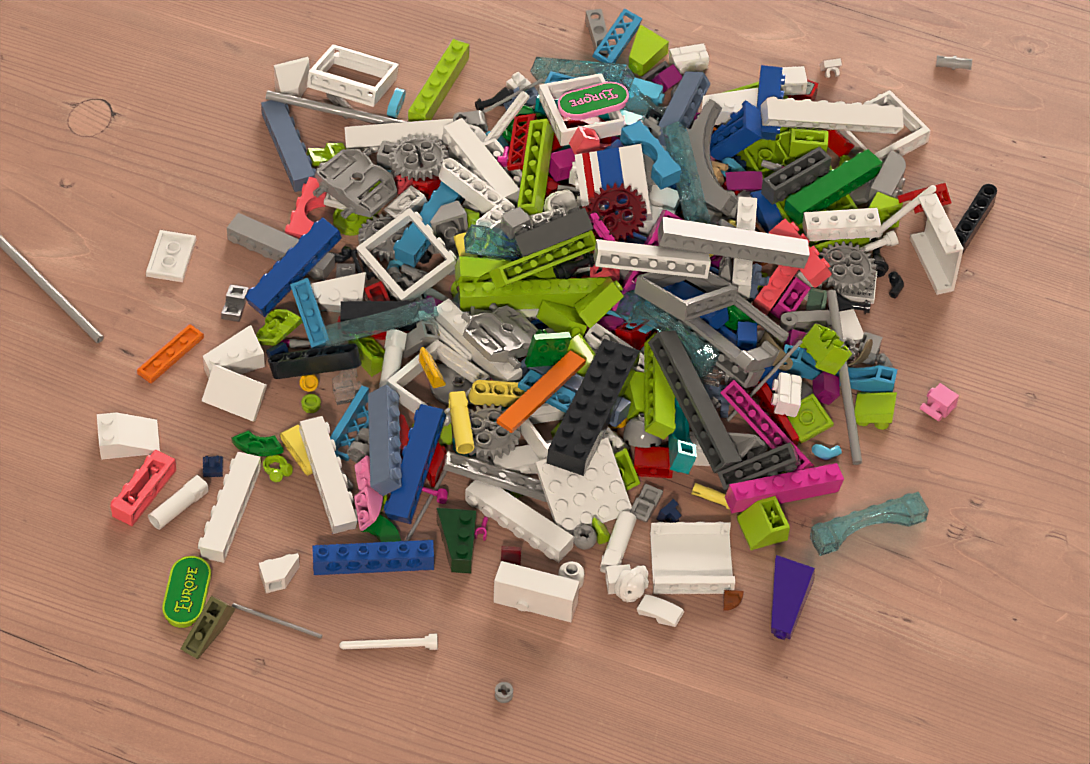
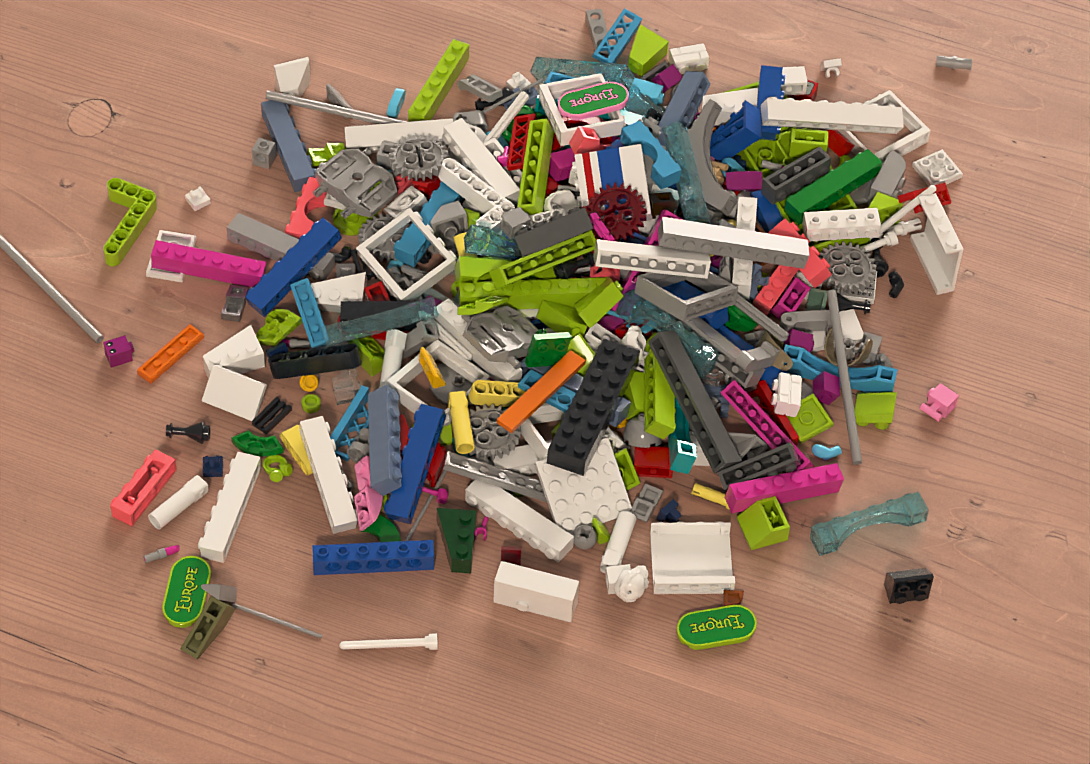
(118, 351): none -> magenta brick
(126, 435): white slope -> none
(142, 208): none -> lime beam
(161, 553): none -> light grey piece
(197, 199): none -> white tile
(199, 432): none -> black piece
(207, 264): none -> dark pink brick
(221, 592): none -> light grey slope
(263, 153): none -> light grey brick
(269, 413): none -> black tile
(278, 572): white slope -> none
(349, 89): white window -> none
(480, 88): none -> light grey plate
(481, 305): none -> lime slope
(508, 689): light grey bush -> none
(572, 571): white head -> none
(635, 340): none -> white hair
(661, 202): none -> dark brown brick
(662, 610): white slope -> none
(716, 627): none -> green tile
(746, 336): blue brick -> none
(769, 375): light grey axle -> none
(790, 593): dark purple slope -> none
(826, 349): lime piece -> none
(903, 228): none -> white pin
(908, 585): none -> black slope
(937, 169): none -> white tile
(976, 214): black beam -> none

